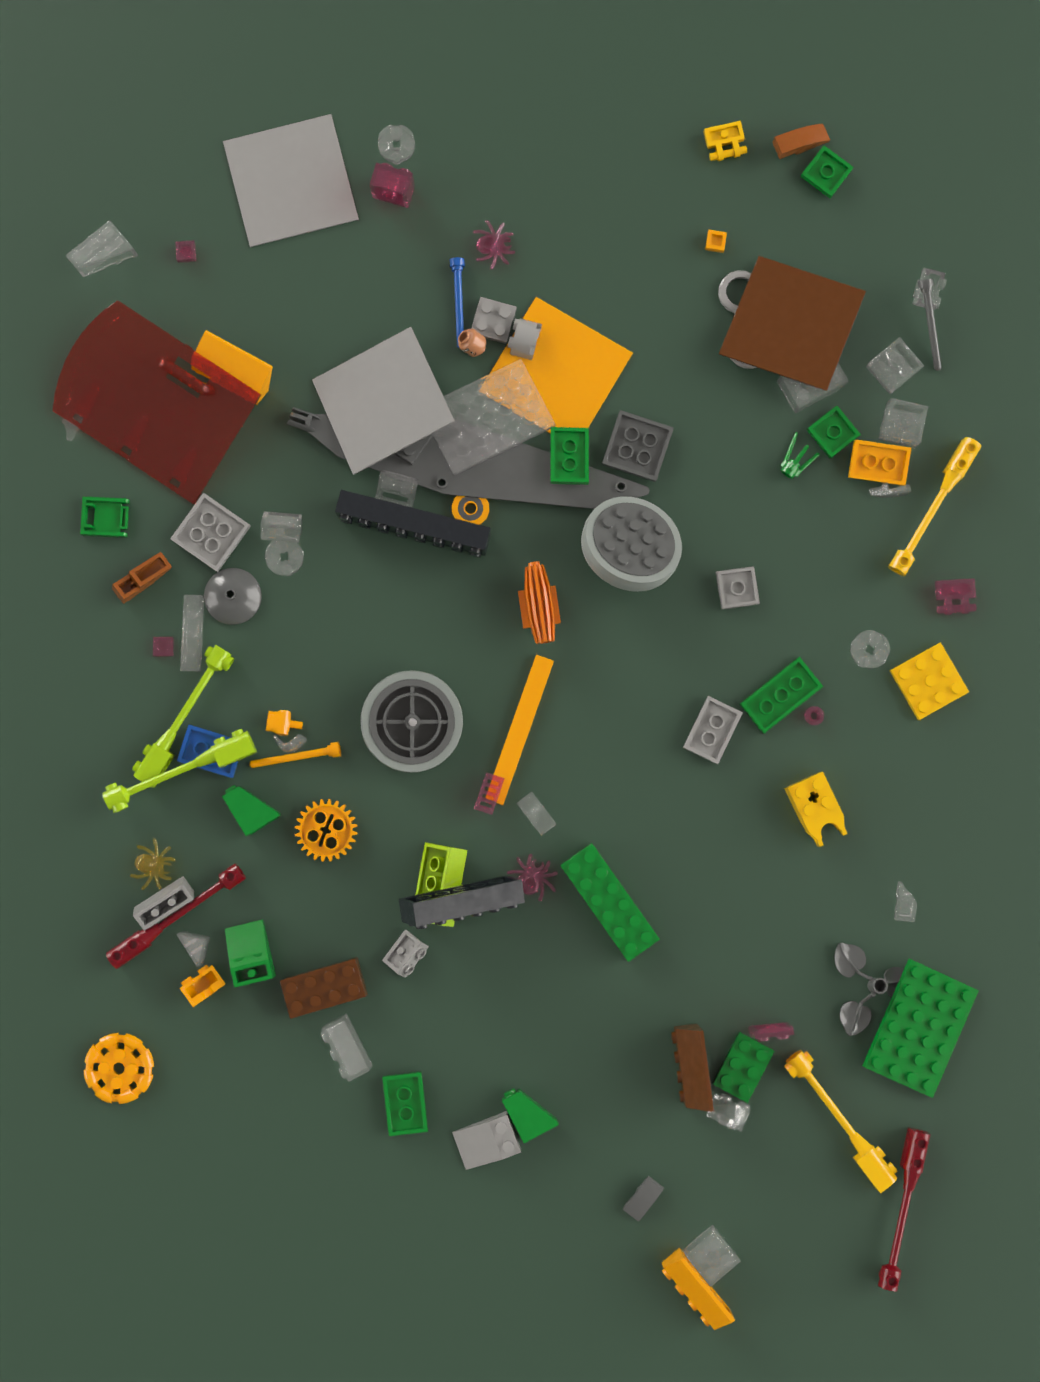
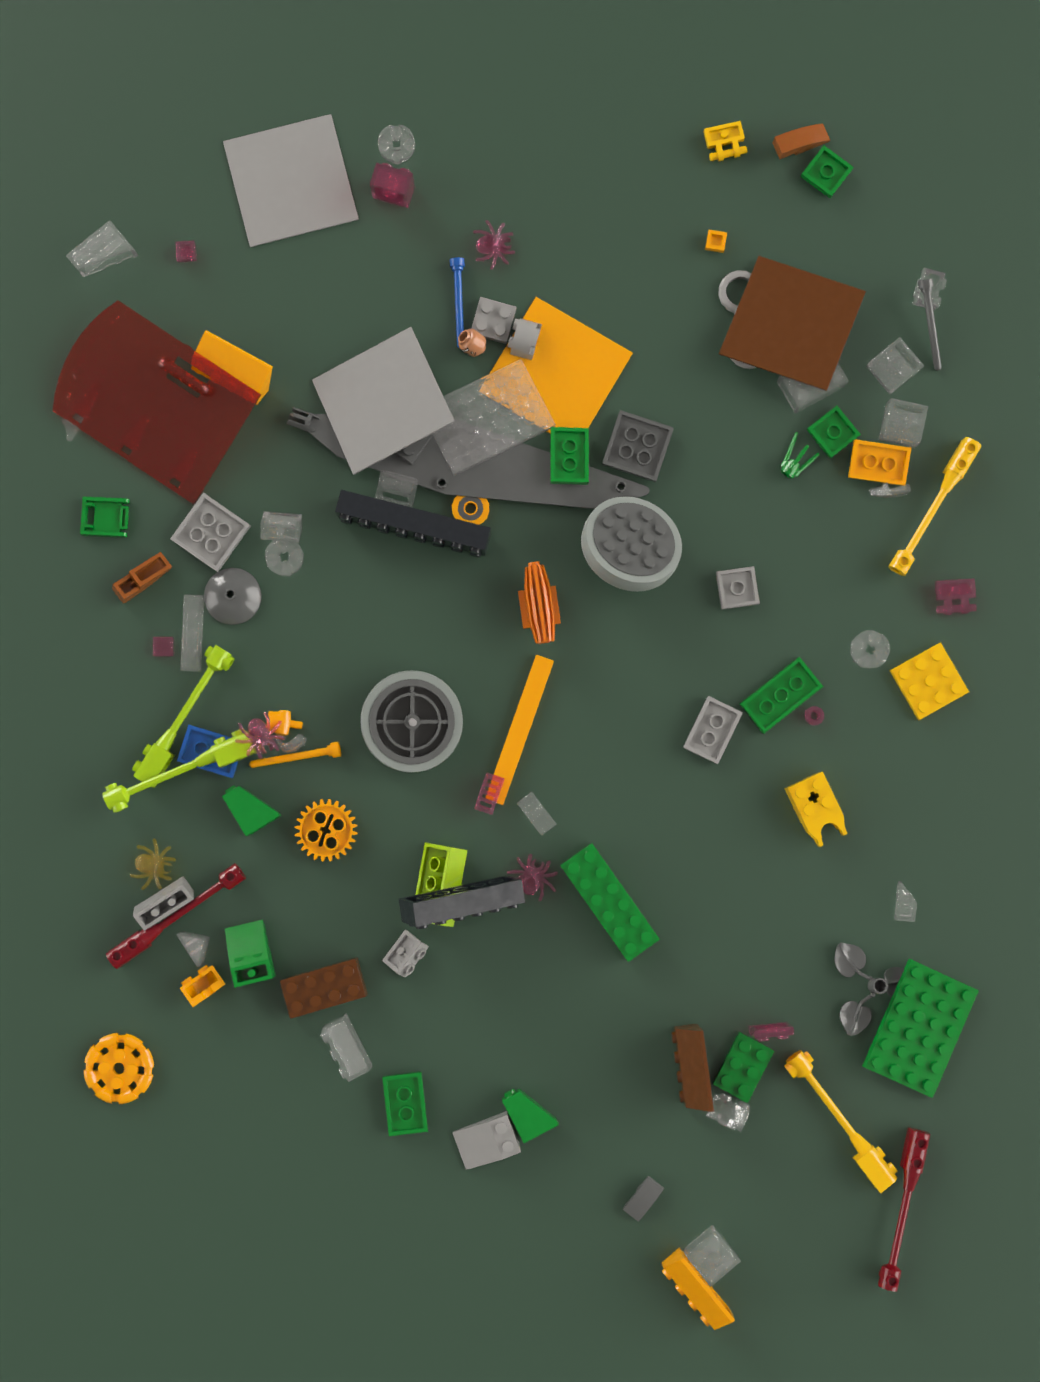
(260, 736): none -> clear pink animal

